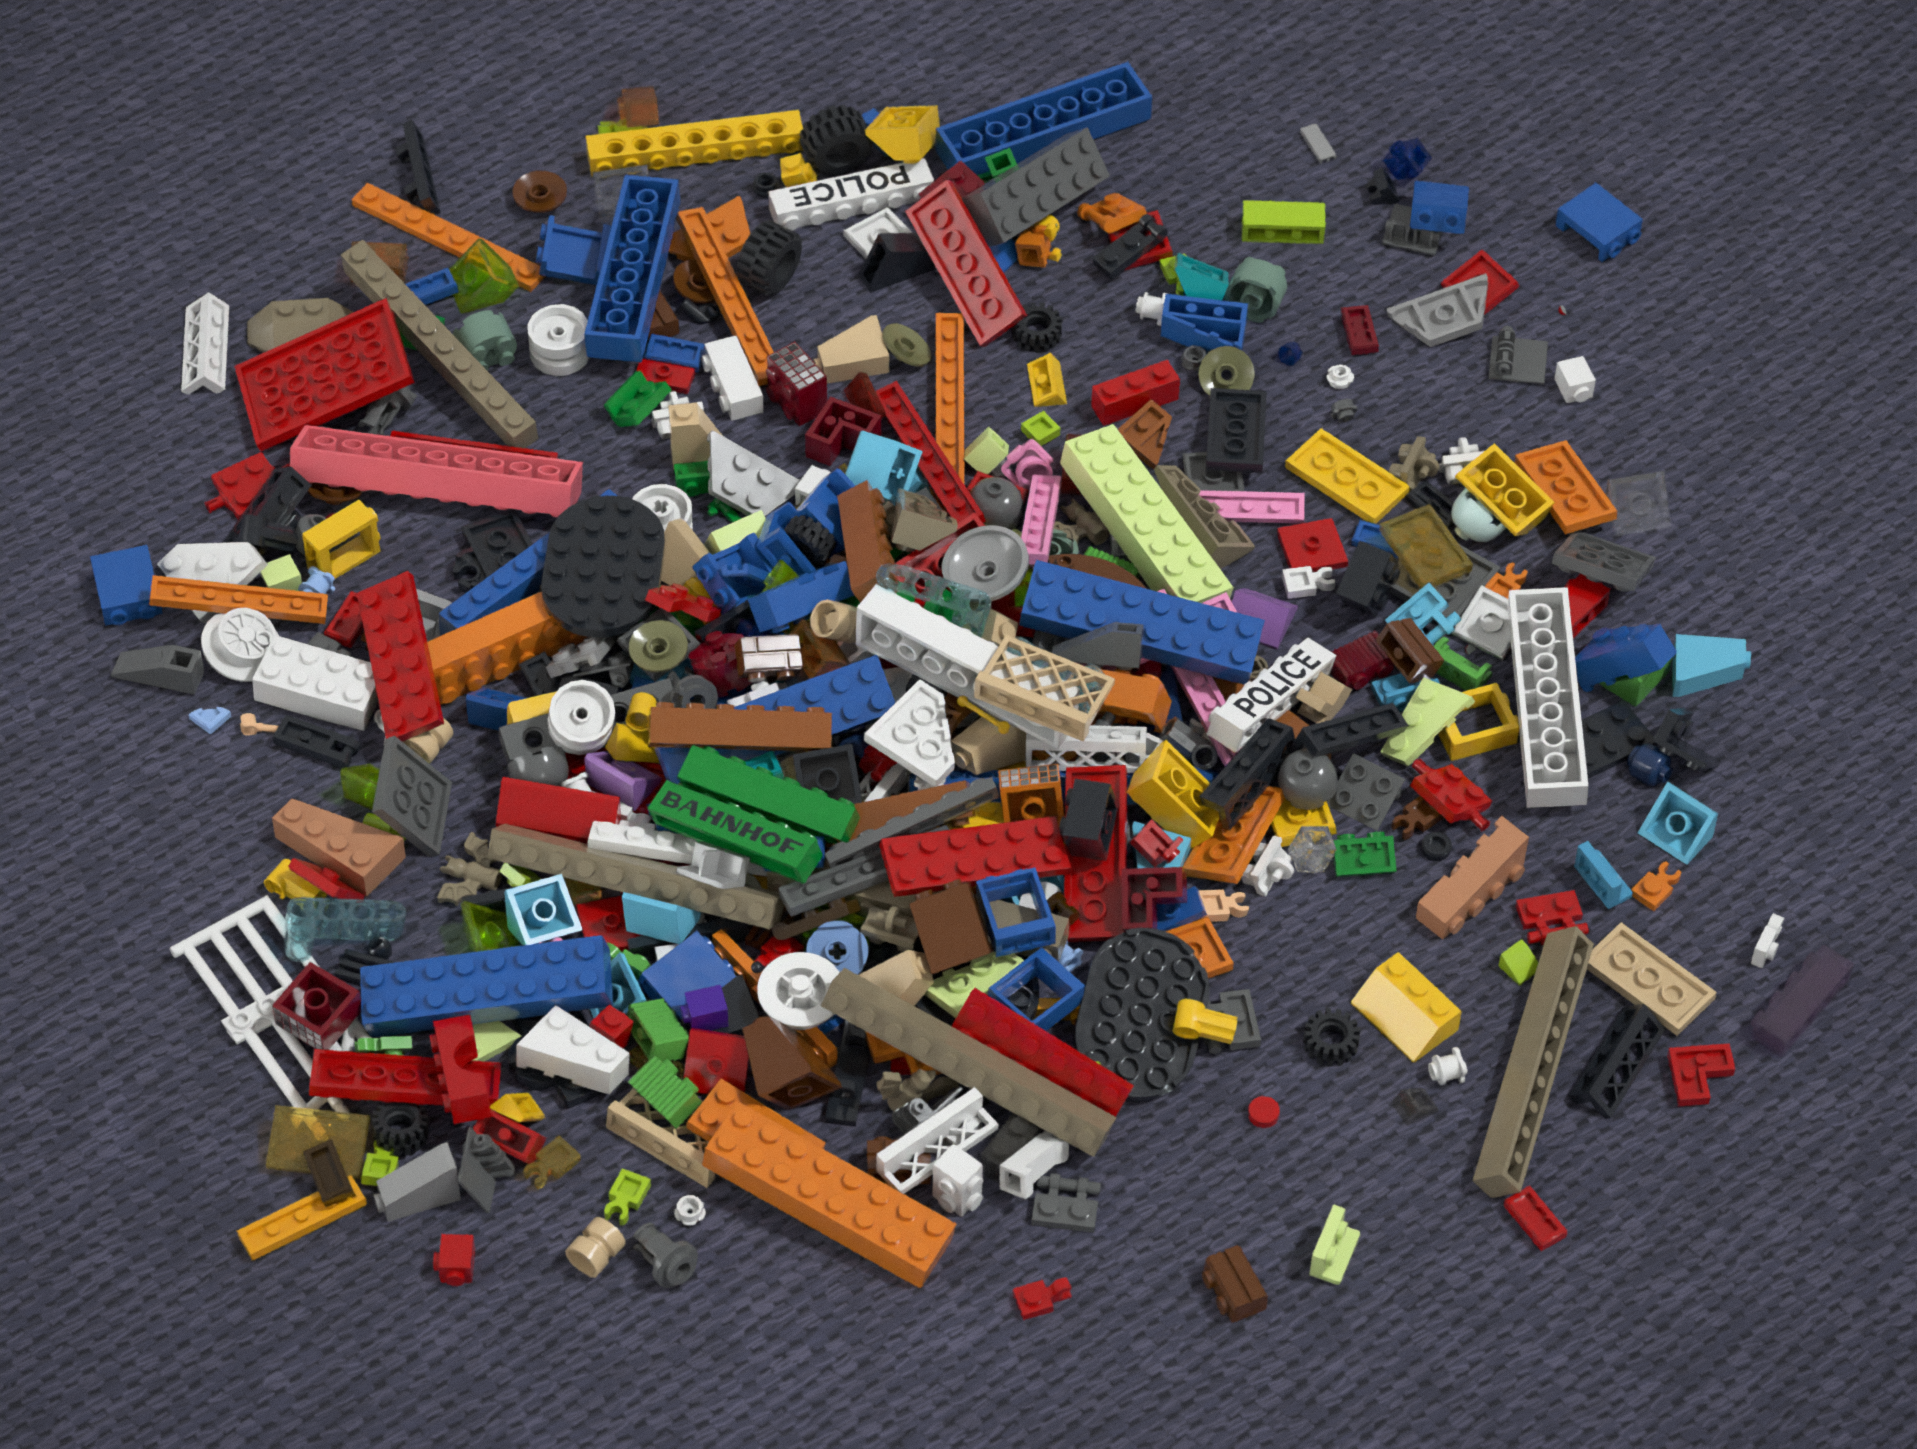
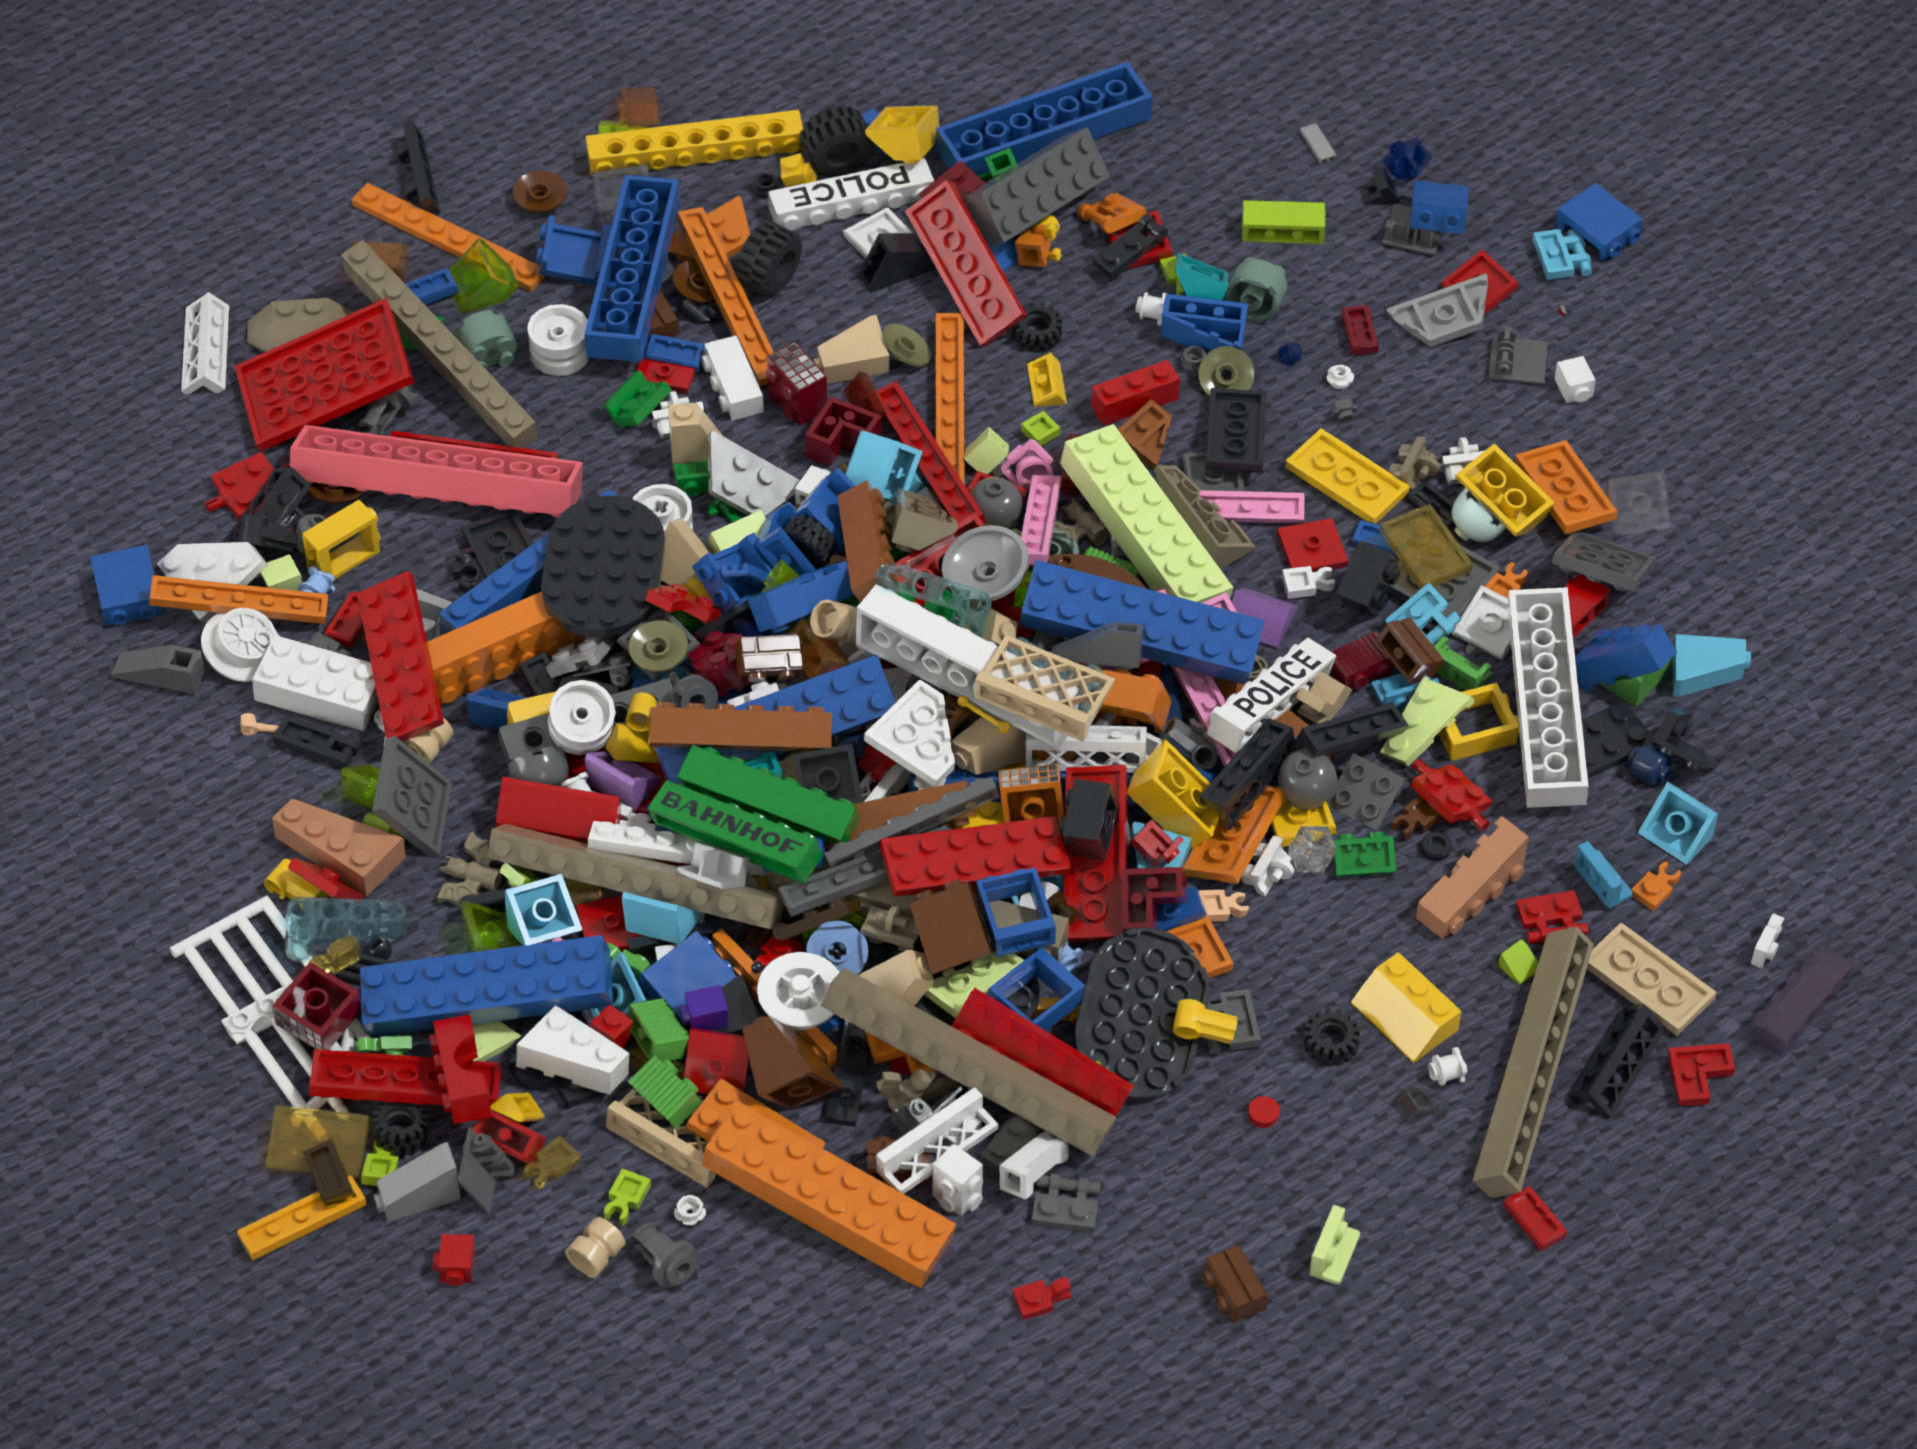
(210, 718): light blue tile -> none
(339, 955): none -> clear yellow plate
(1554, 254): none -> medium azure plate

